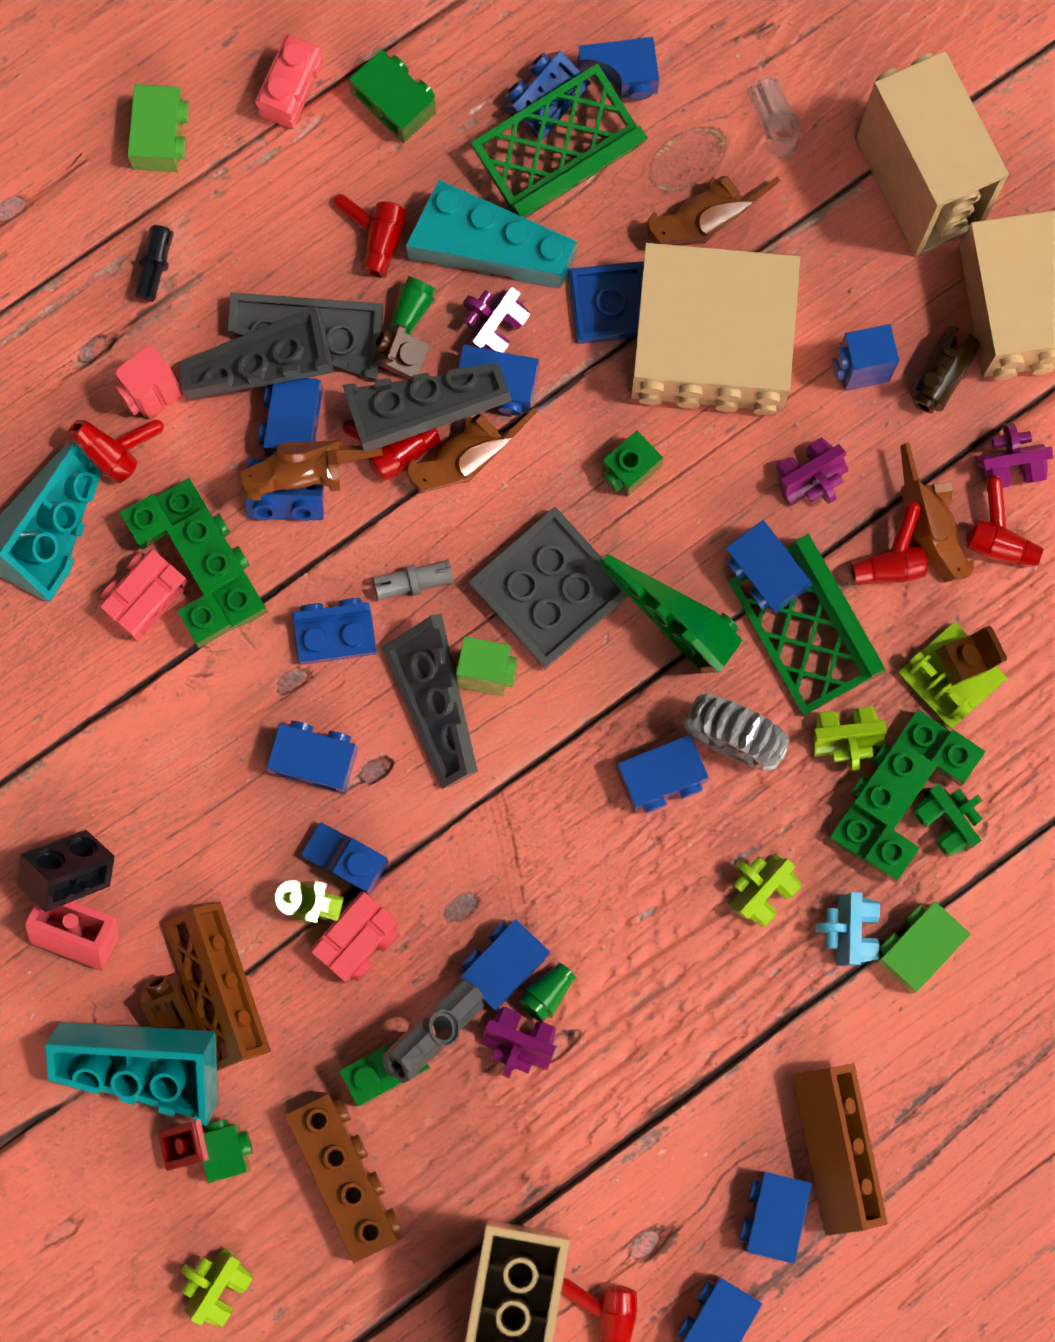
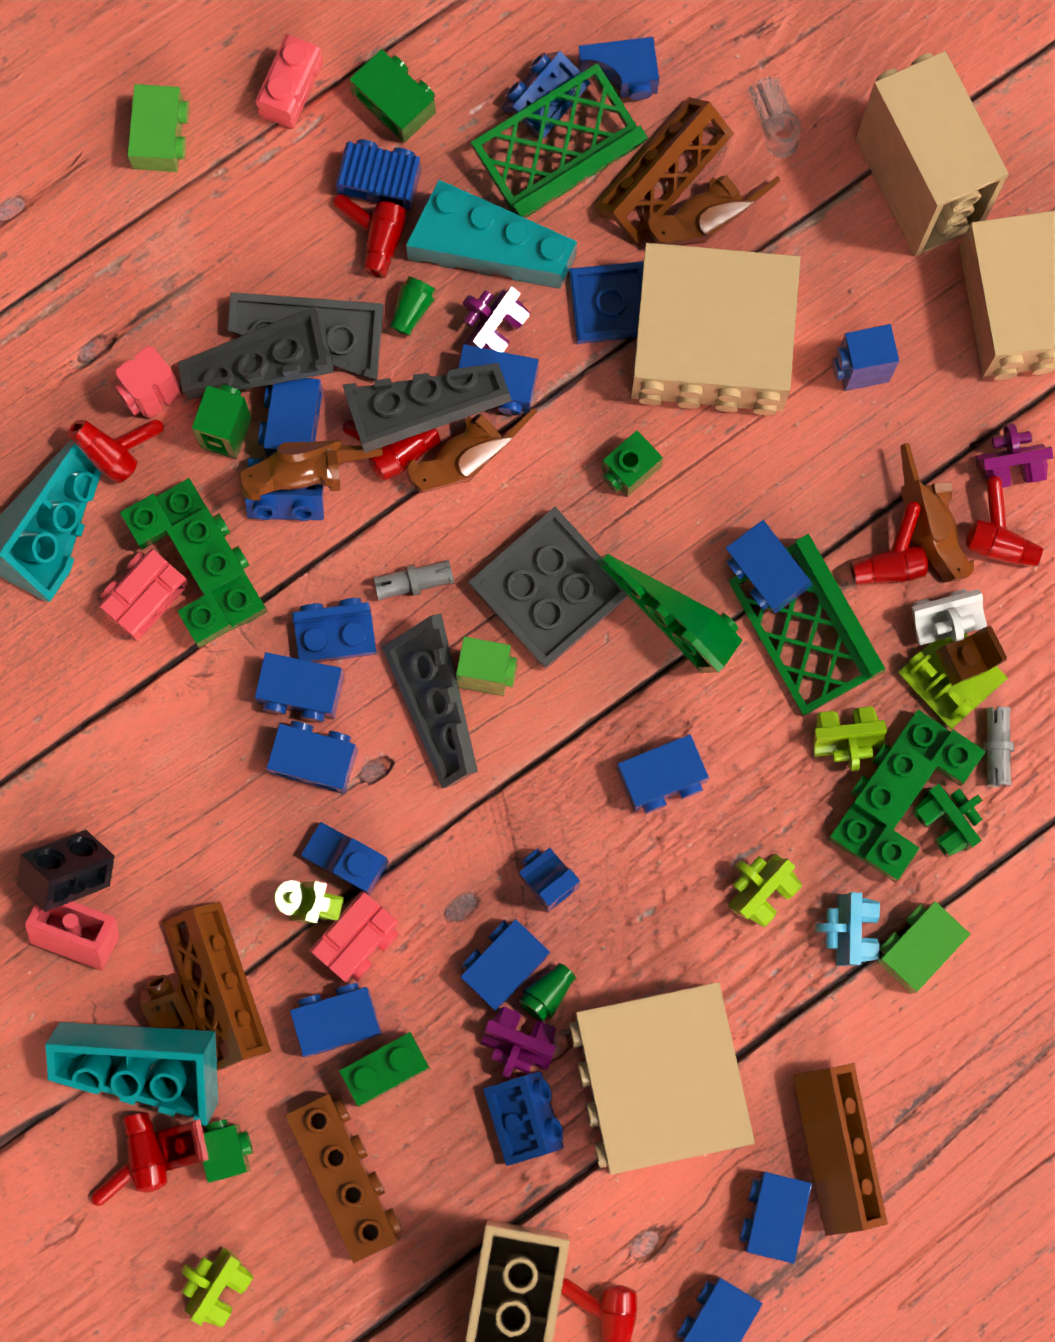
(144, 1162): none -> red piece
(153, 262): black axle -> none
(222, 421): none -> green brick
(299, 687): none -> blue brick
(336, 1020): none -> blue brick
(378, 173): none -> blue brick
(399, 351): bracket -> none
(420, 1043): dark grey piece -> none
(524, 1118): none -> blue bracket
(548, 878): none -> blue arch
(659, 156): none -> dark orange fence
(662, 1079): none -> tan brick
(736, 732): light grey gear -> none
(815, 477): magenta hips -> none
(943, 371): dark brown piece -> none
(948, 616): none -> white hips
(998, 747): none -> light grey pin

